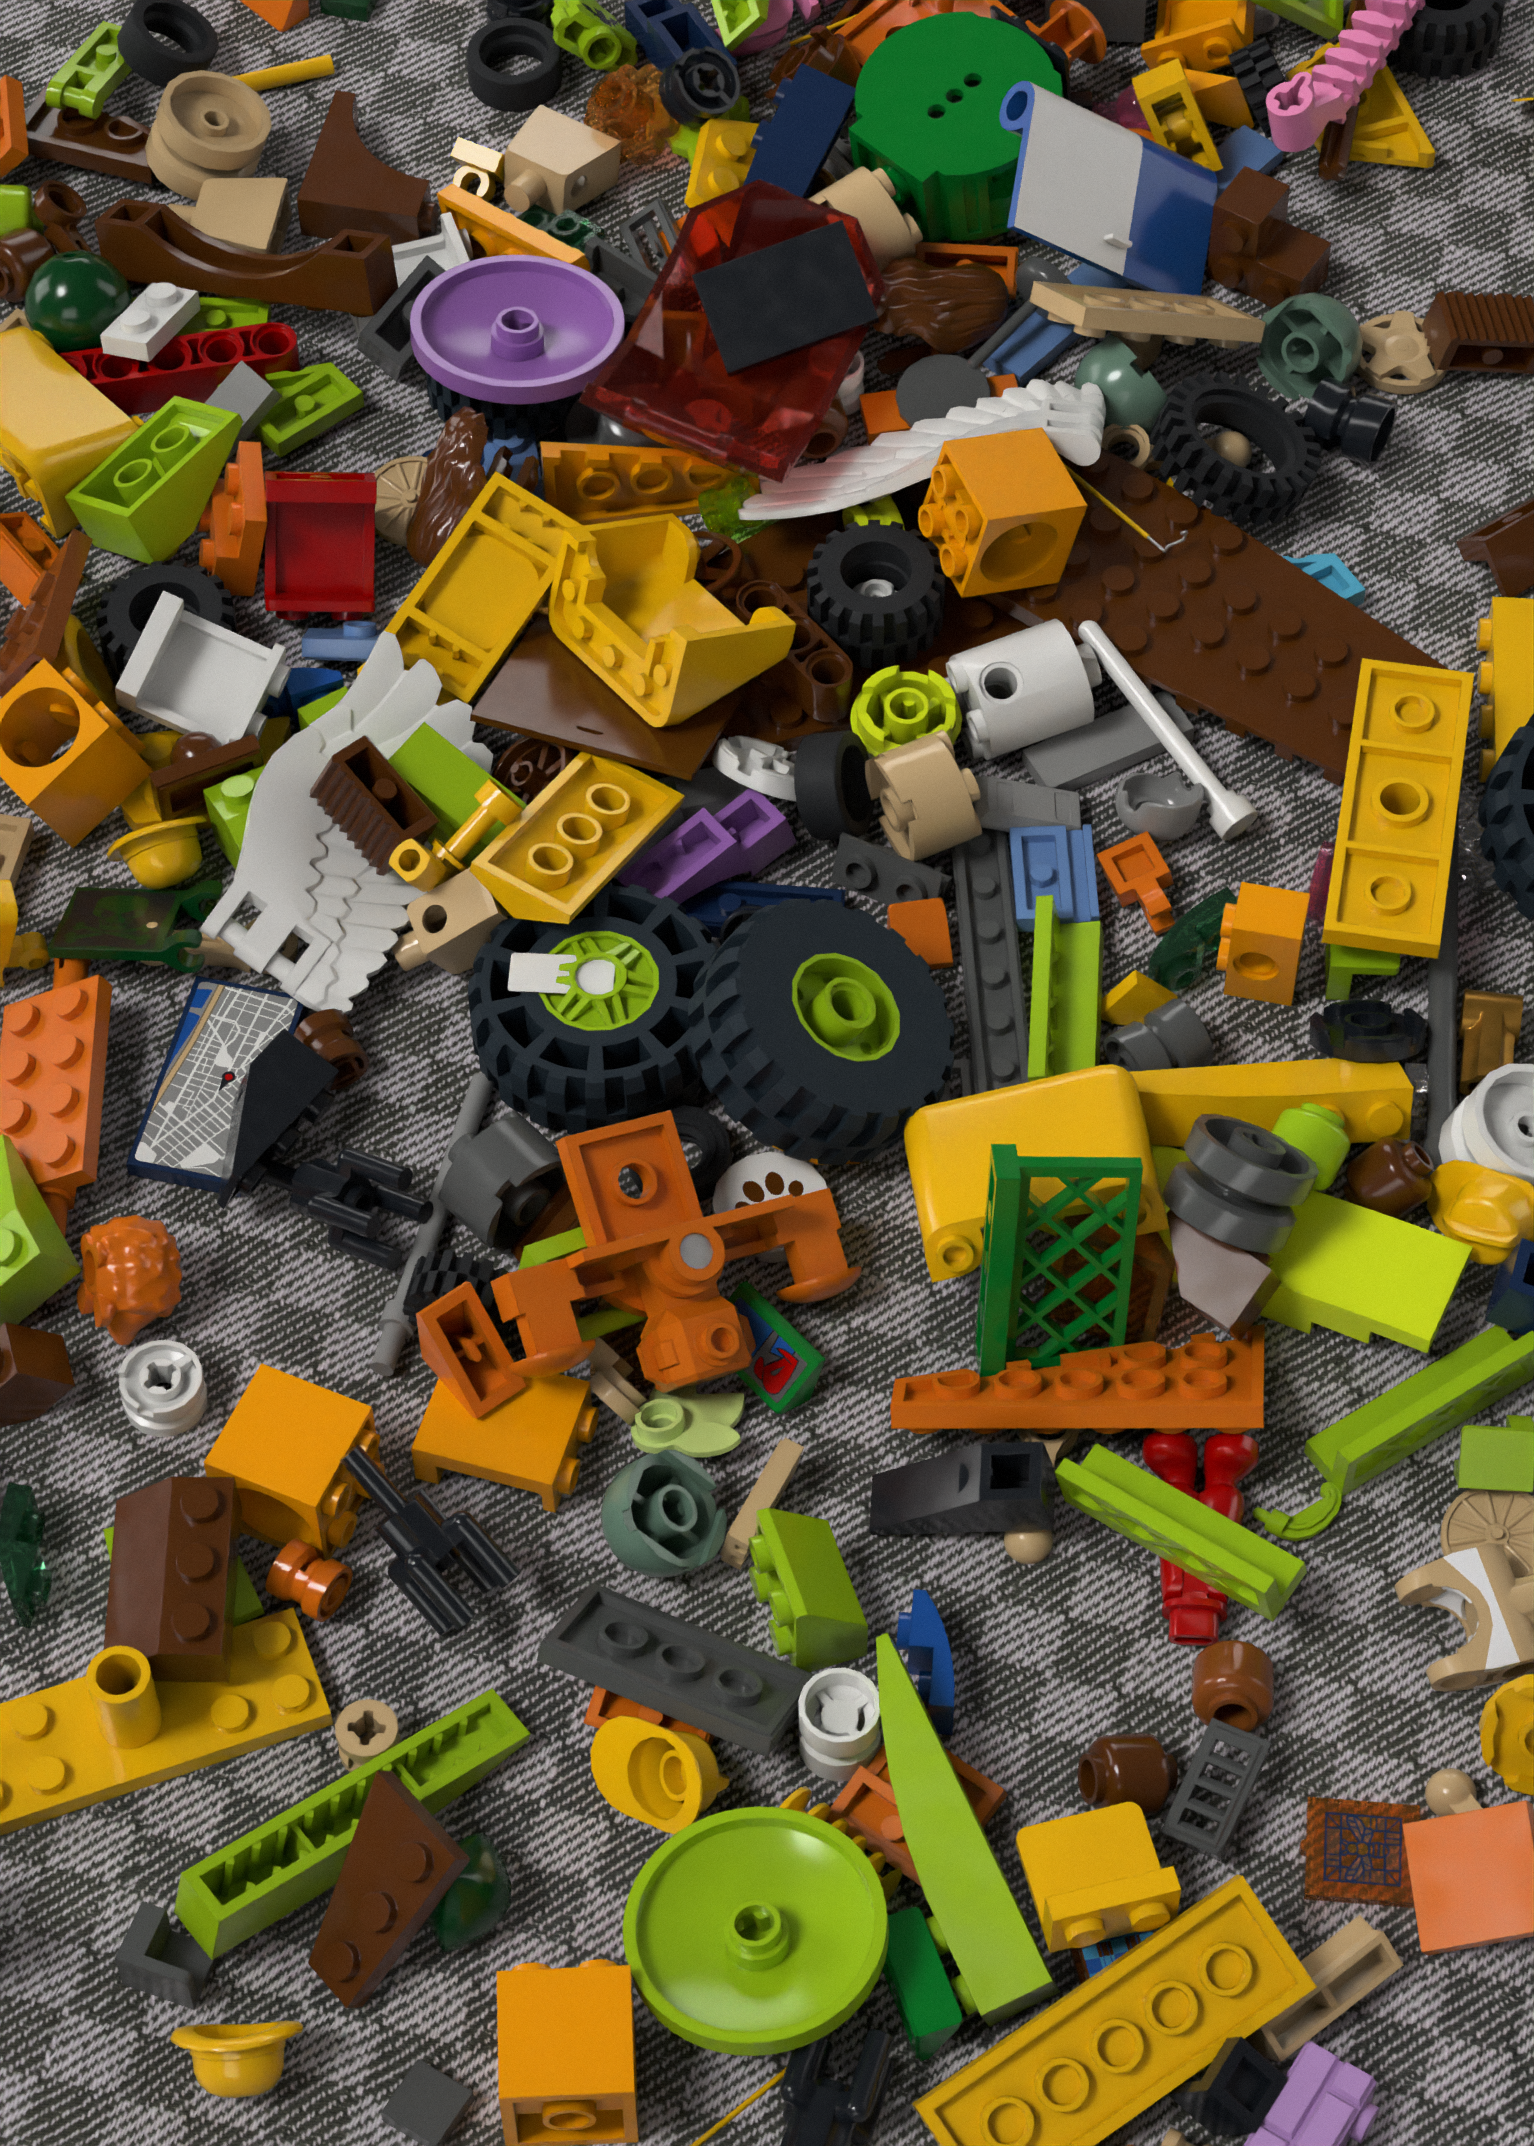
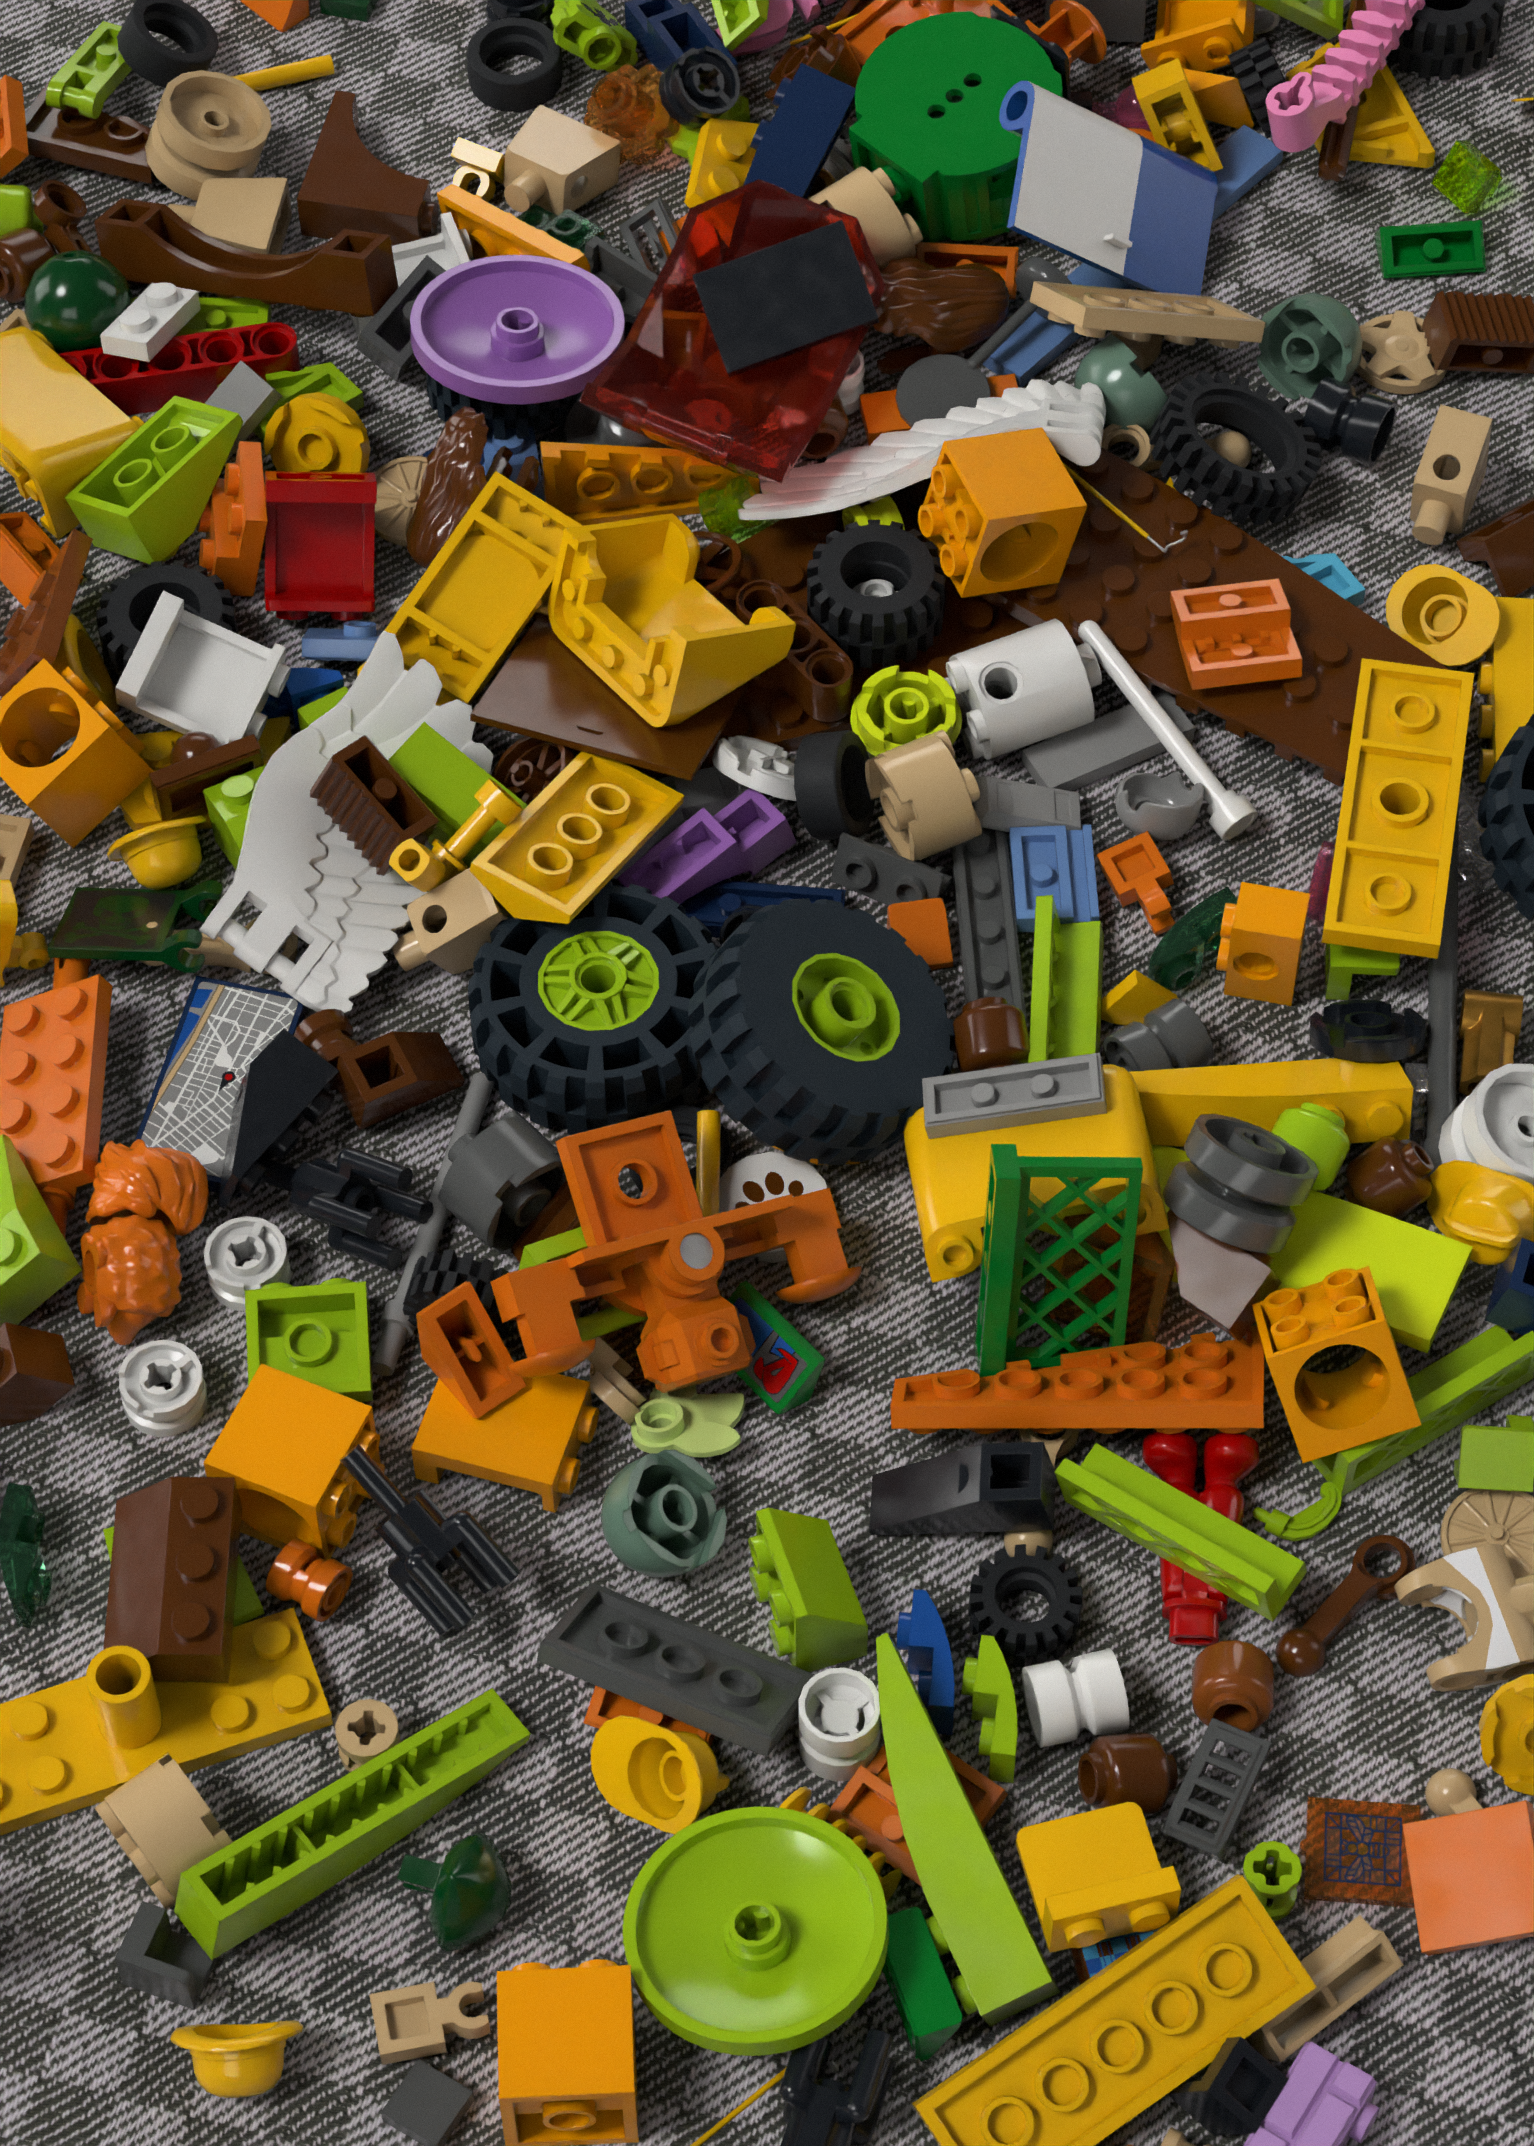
(149, 1184): none -> orange hair
(162, 1826): none -> tan brick
(240, 1240): none -> white wheel
(313, 1334): none -> lime plate
(317, 436): none -> yellow tile
(385, 1891): reddish brown wing -> none
(395, 1075): none -> reddish brown slope
(413, 2021): none -> tan plate
(539, 973): white sticker -> none
(708, 1161): none -> yellow bar
(764, 1494): tan tile -> none
(990, 1035): none -> reddish brown head
(995, 1705): none -> lime slope
(1014, 1095): none -> light grey tile
(1032, 1574): none -> black tyre
(1074, 1698): none -> white wheel
(1235, 634): none -> orange slope
(1255, 246): reddish brown brick -> none
(1285, 1871): none -> lime bush
(1302, 1650): none -> reddish brown piece
(1342, 1406): none -> light orange brick
(1431, 249): none -> green slope
(1443, 614): none -> yellow piece
(1447, 487): none -> tan torso
(1467, 177): none -> clear neon green tile

